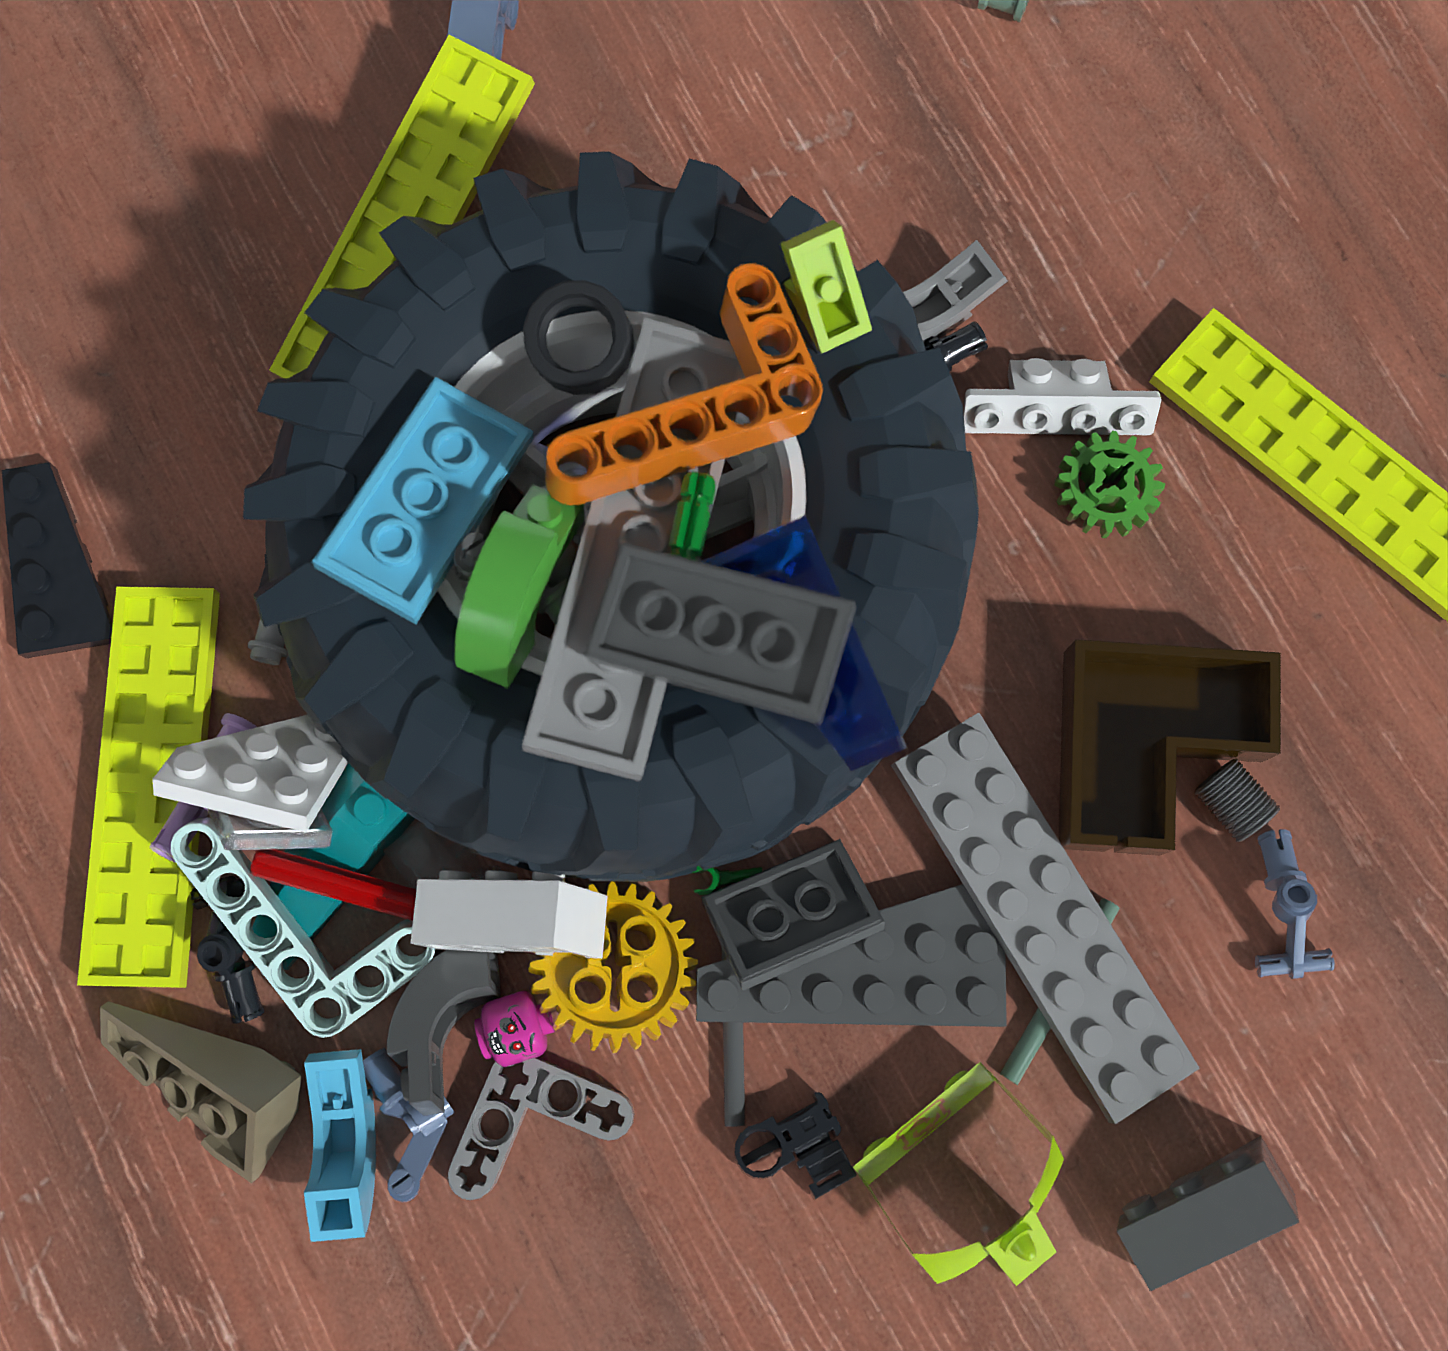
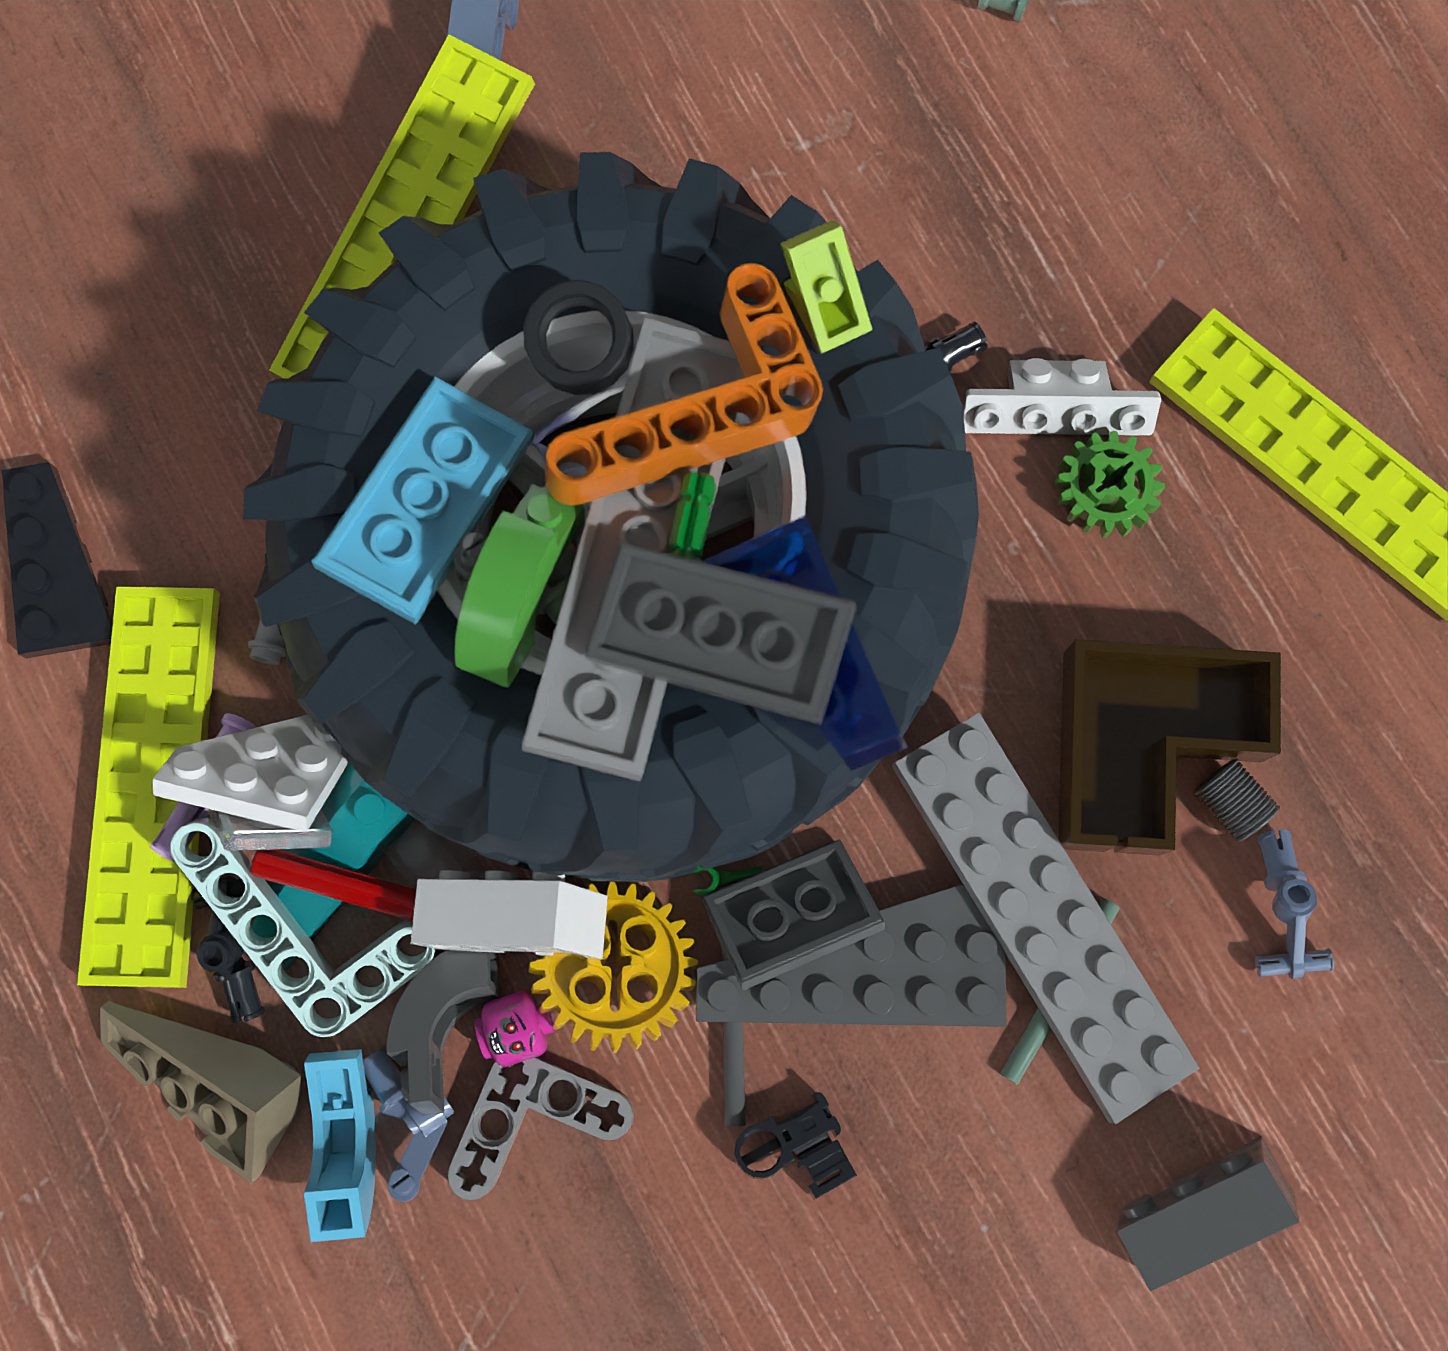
(953, 291): light grey arch -> none
(1017, 1249): lime piece -> none

